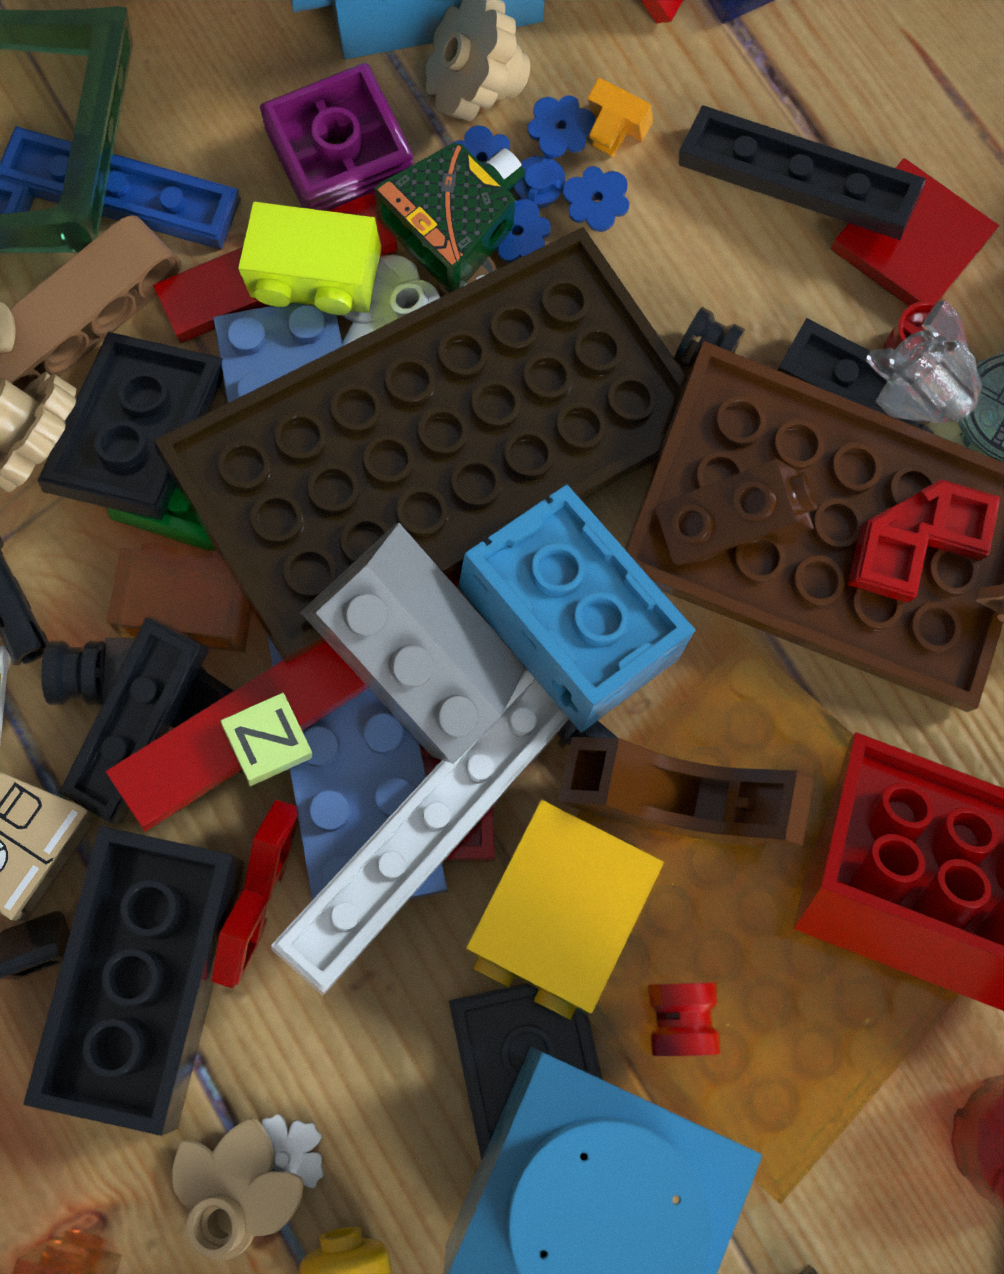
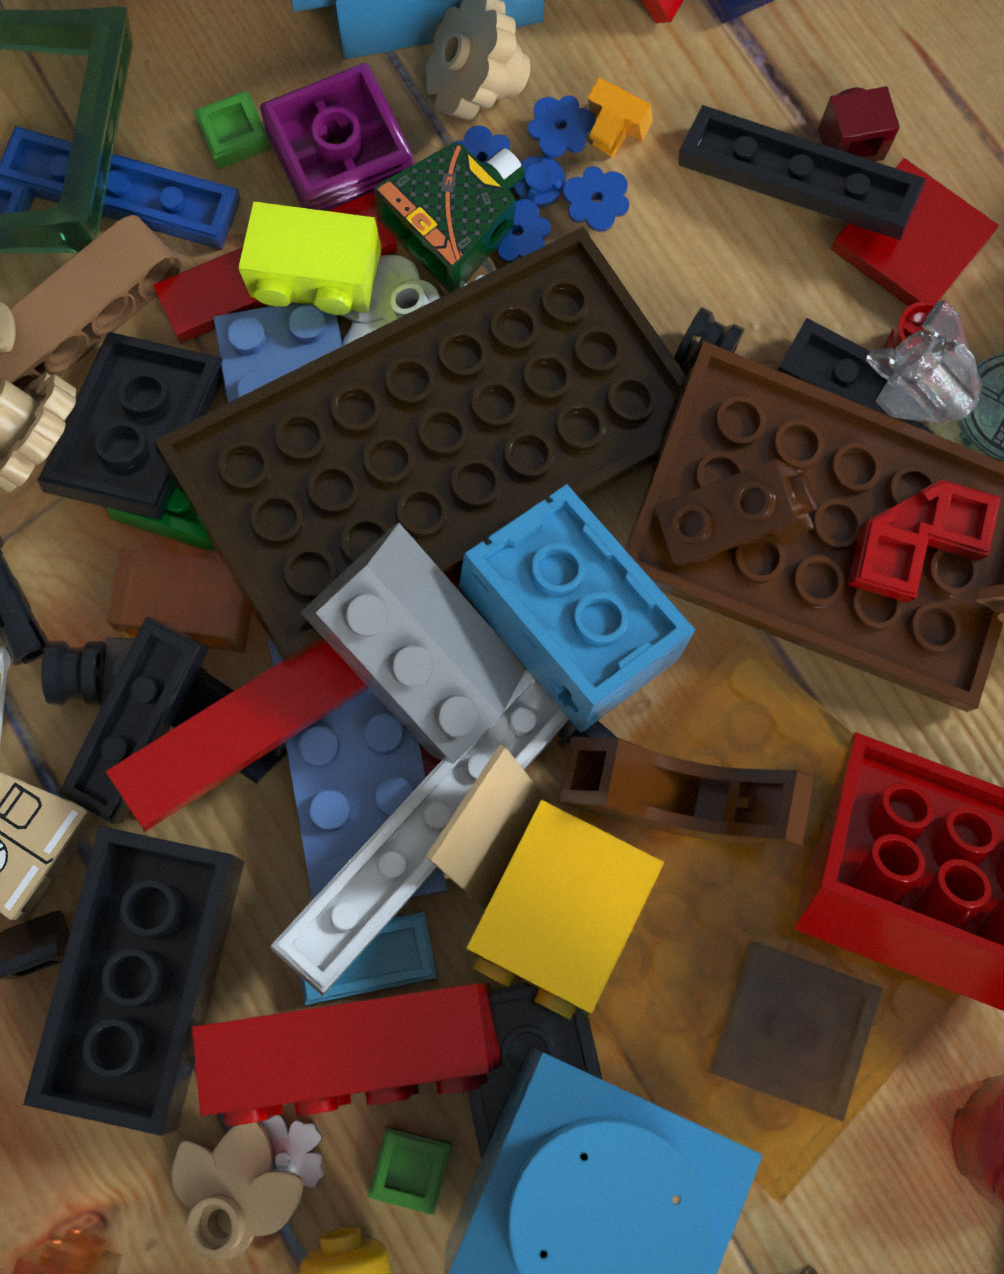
(232, 129): none -> bright green tile
(247, 919): red tile -> none
(266, 739): yellowish green tile -> none
(346, 1049): none -> red brick
(393, 959): none -> medium azure tile
(409, 1170): none -> bright green tile
(487, 827): none -> tan window
(684, 1019): red wheel -> none
(795, 1030): none -> clear smoke tile
(860, 122): none -> dark red plate

